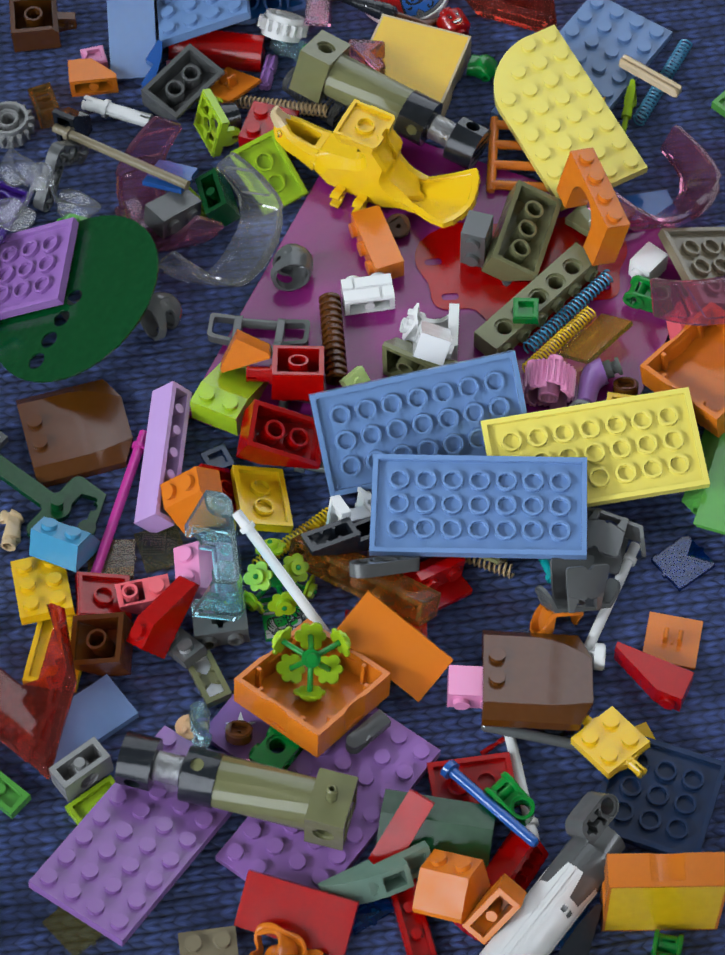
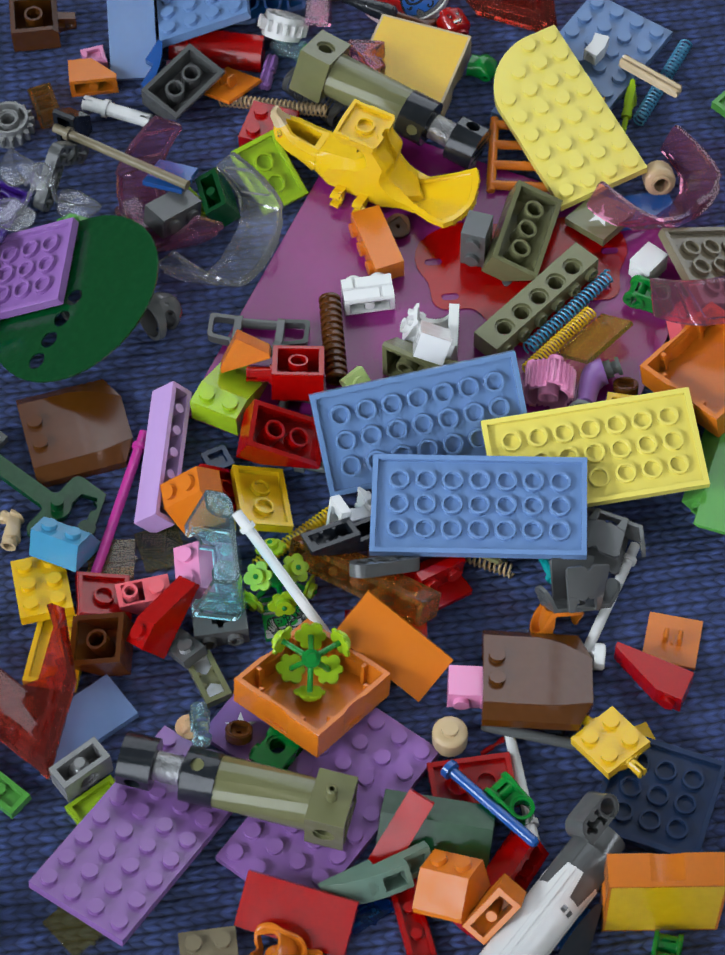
(223, 122): lime piece -> none
(292, 261): dark grey helmet -> none
(367, 732): dark grey bar -> none
(449, 736): none -> tan head
(525, 310): green tile -> none
(584, 182): orange arch -> none
(596, 49): none -> white piece
(659, 178): none -> tan head
(683, 562): clear blue piece -> none

